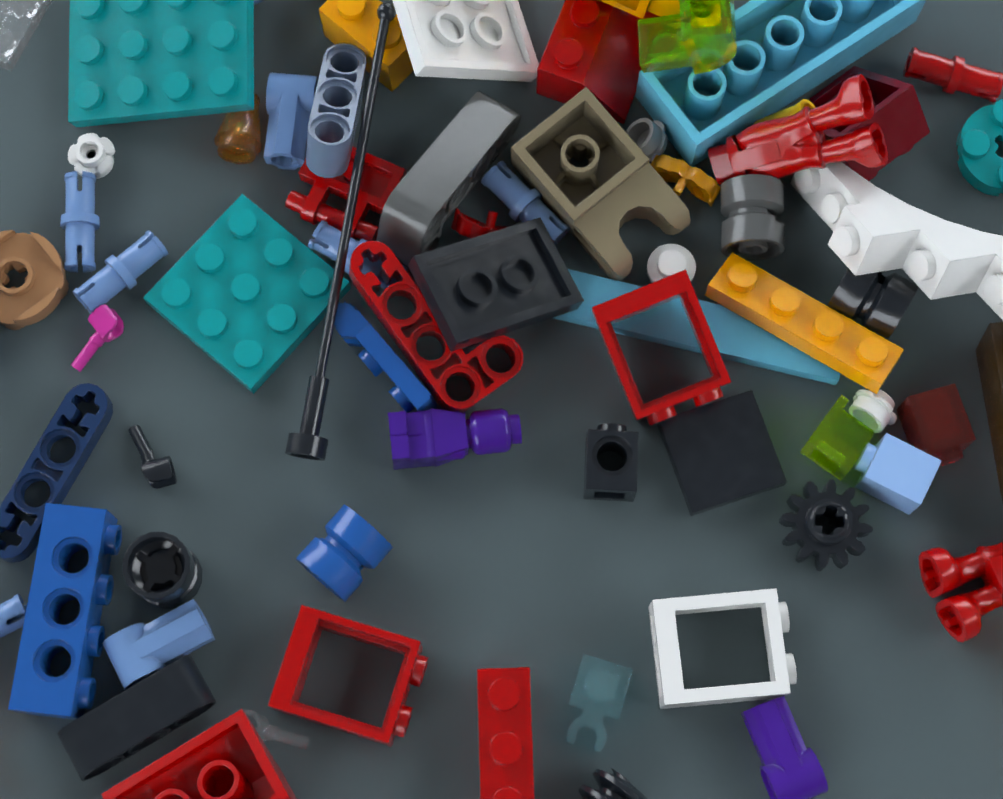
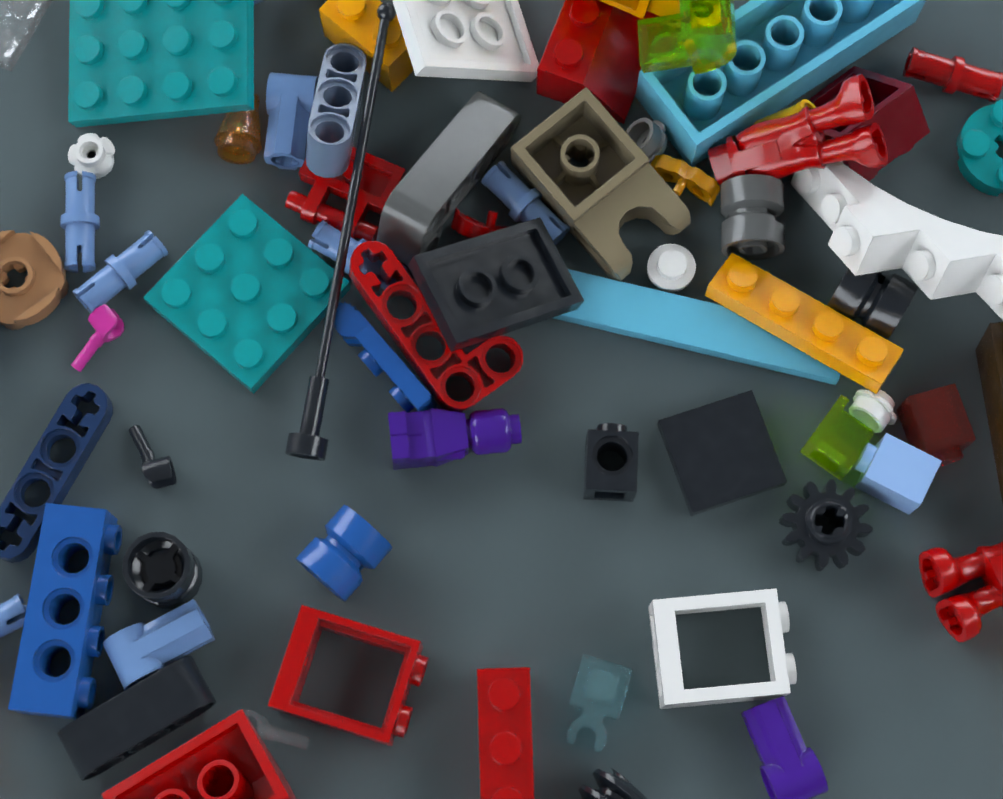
(644, 299): red window -> none

